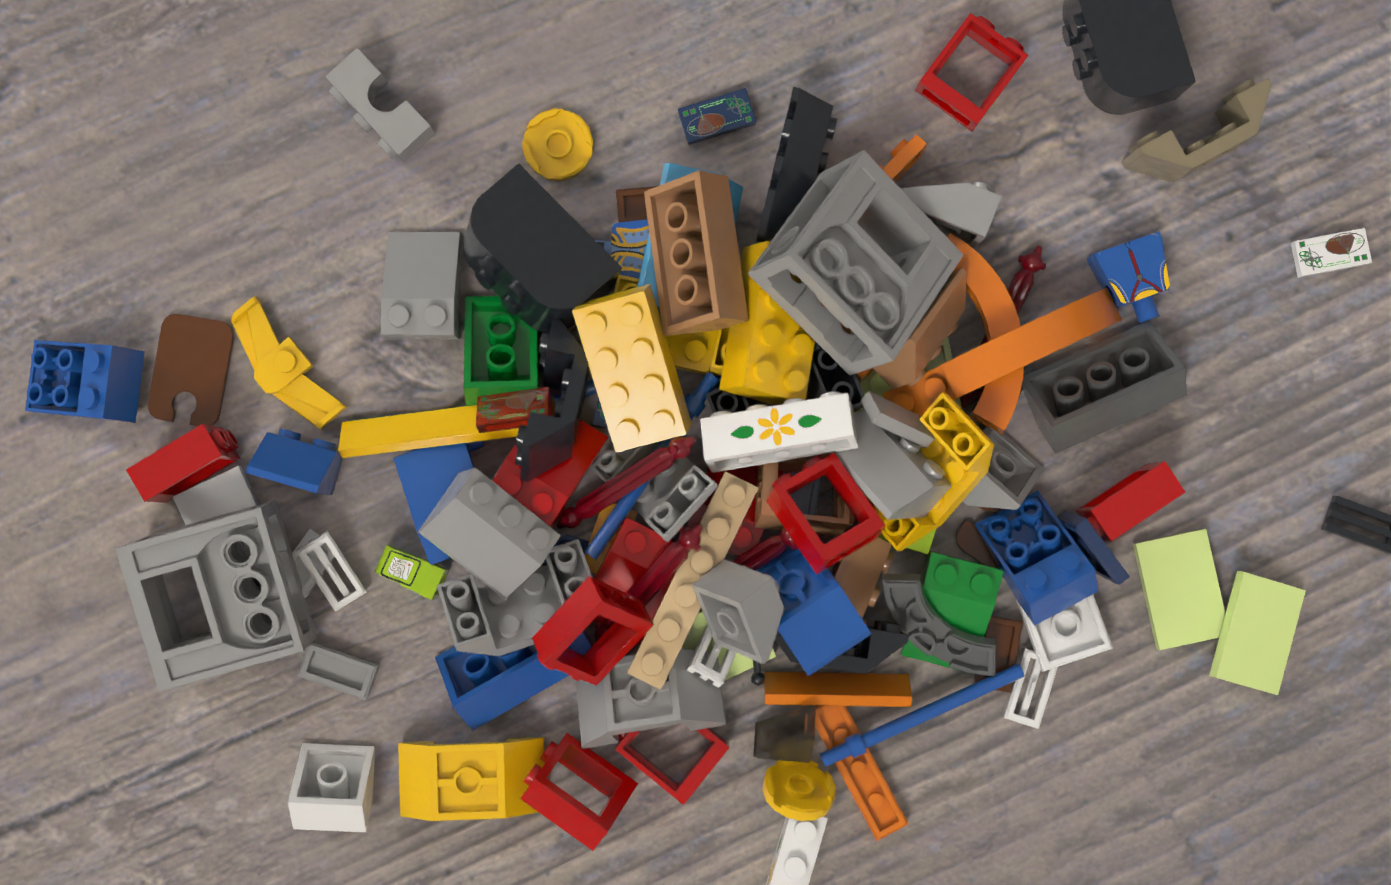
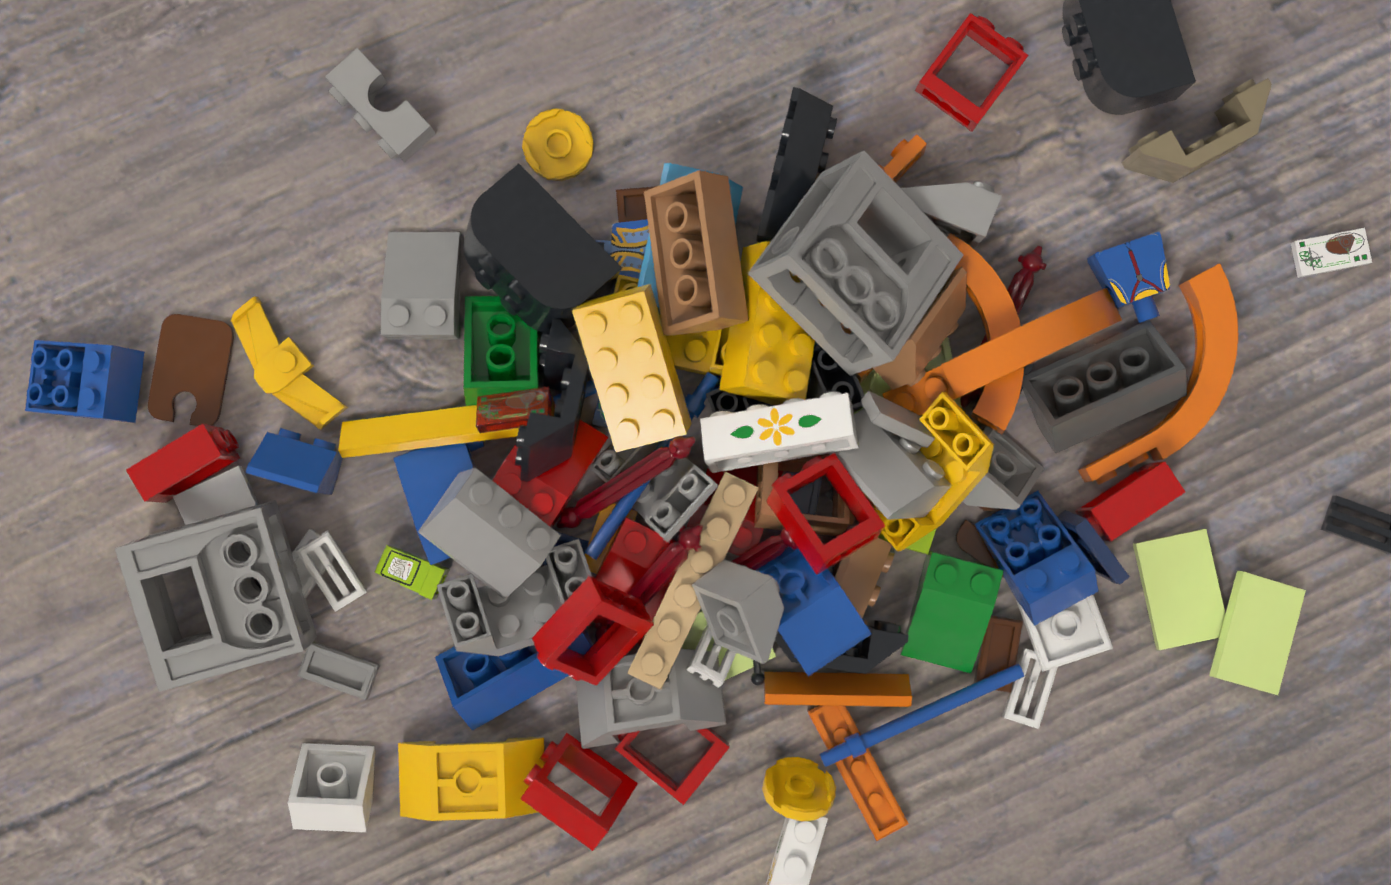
(716, 116): dark blue tile -> none
(786, 736): clear smoke slope -> none
(931, 632): dark grey tile -> none
(1213, 365): none -> orange arch

